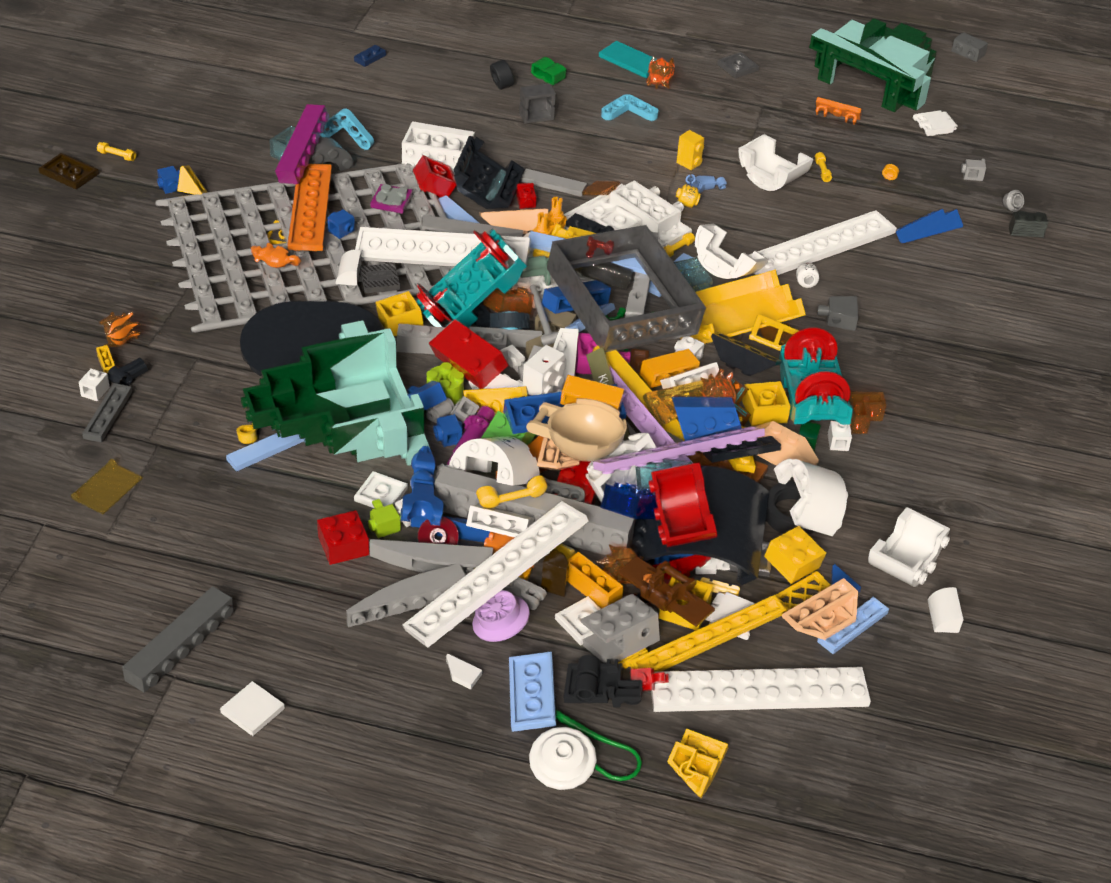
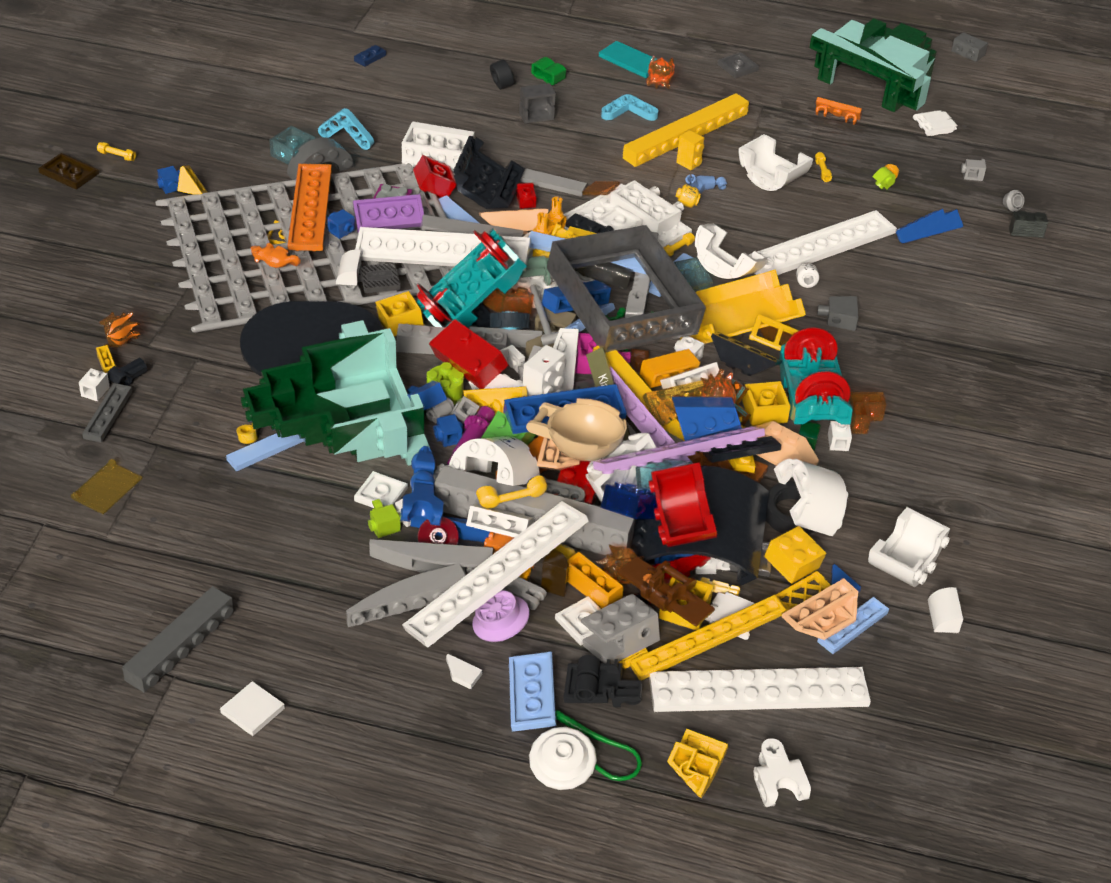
(302, 144): magenta brick -> none
(343, 537): red brick -> none
(389, 212): none -> medium lavender plate
(496, 184): clear light blue tile -> none
(586, 389): light orange brick -> none
(593, 244): clear red piece -> none
(649, 678): plate -> none
(700, 122): none -> yellow brick
(779, 773): none -> white piece
(884, 178): none -> lime plate

